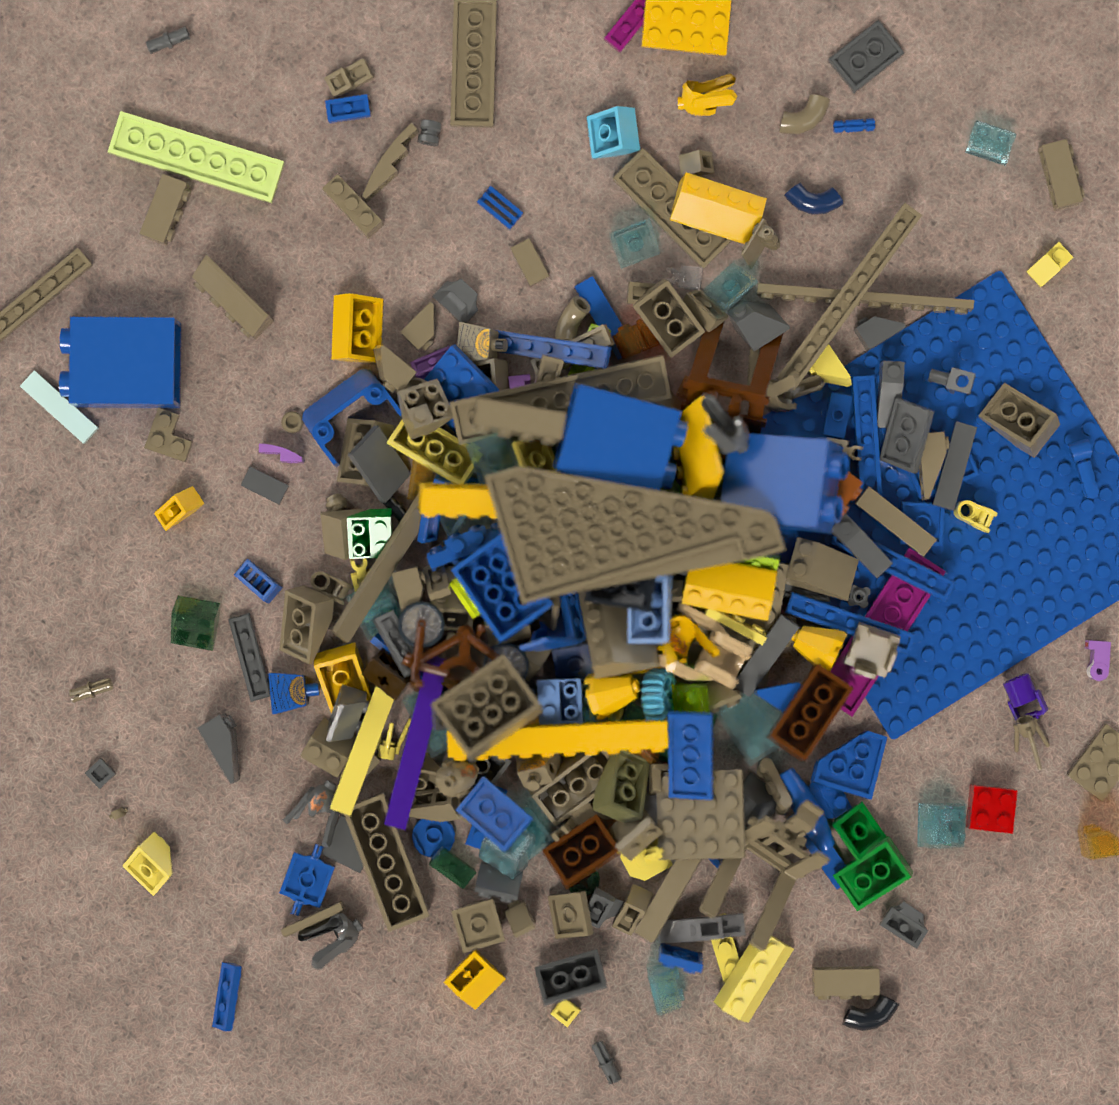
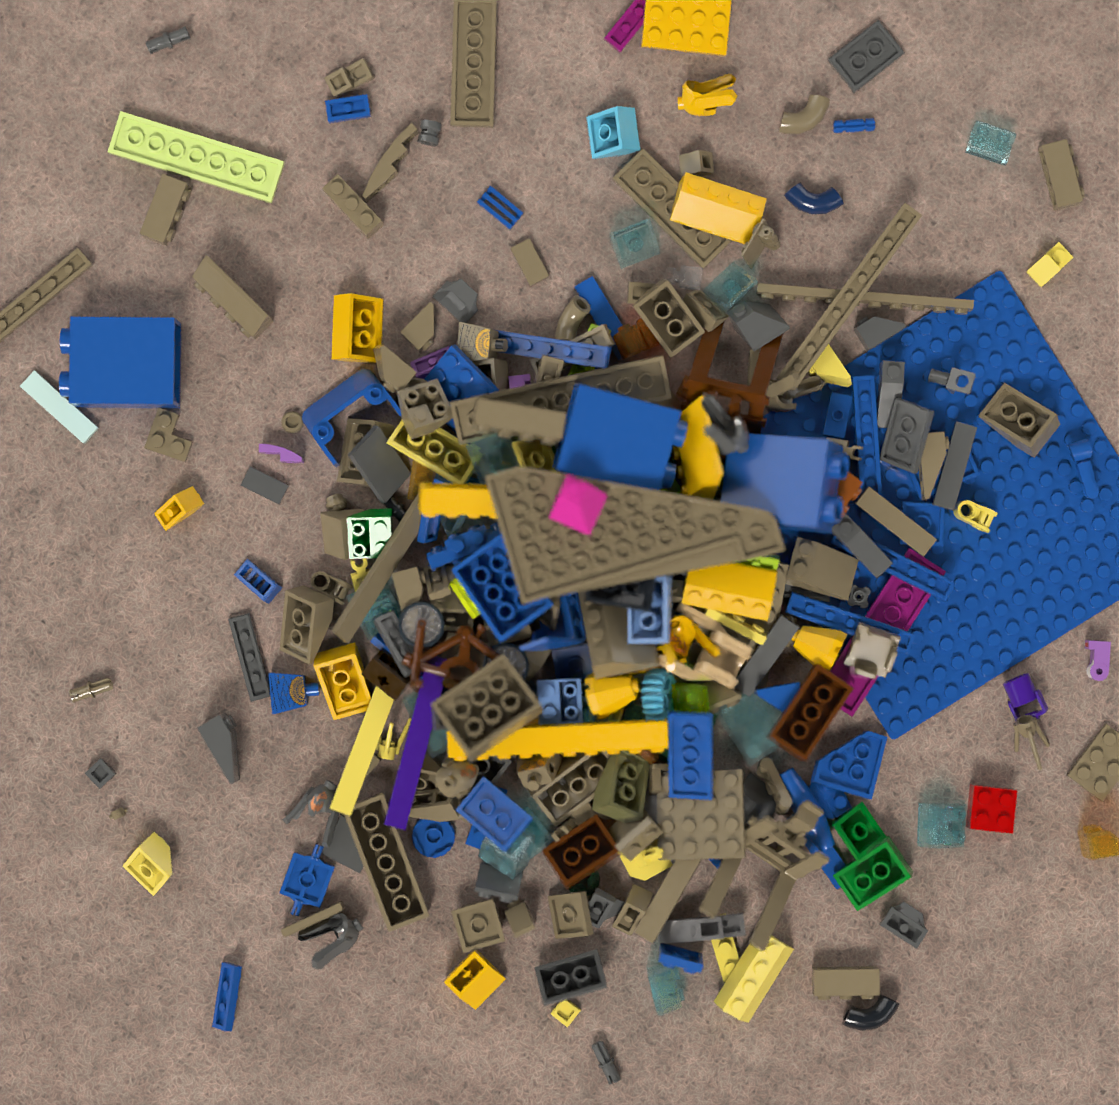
(194, 622): clear green slope -> none
(328, 755): dark tan slope -> none
(346, 714): dark grey slope -> none
(452, 867): clear green plate -> none
(578, 505): none -> dark pink slope

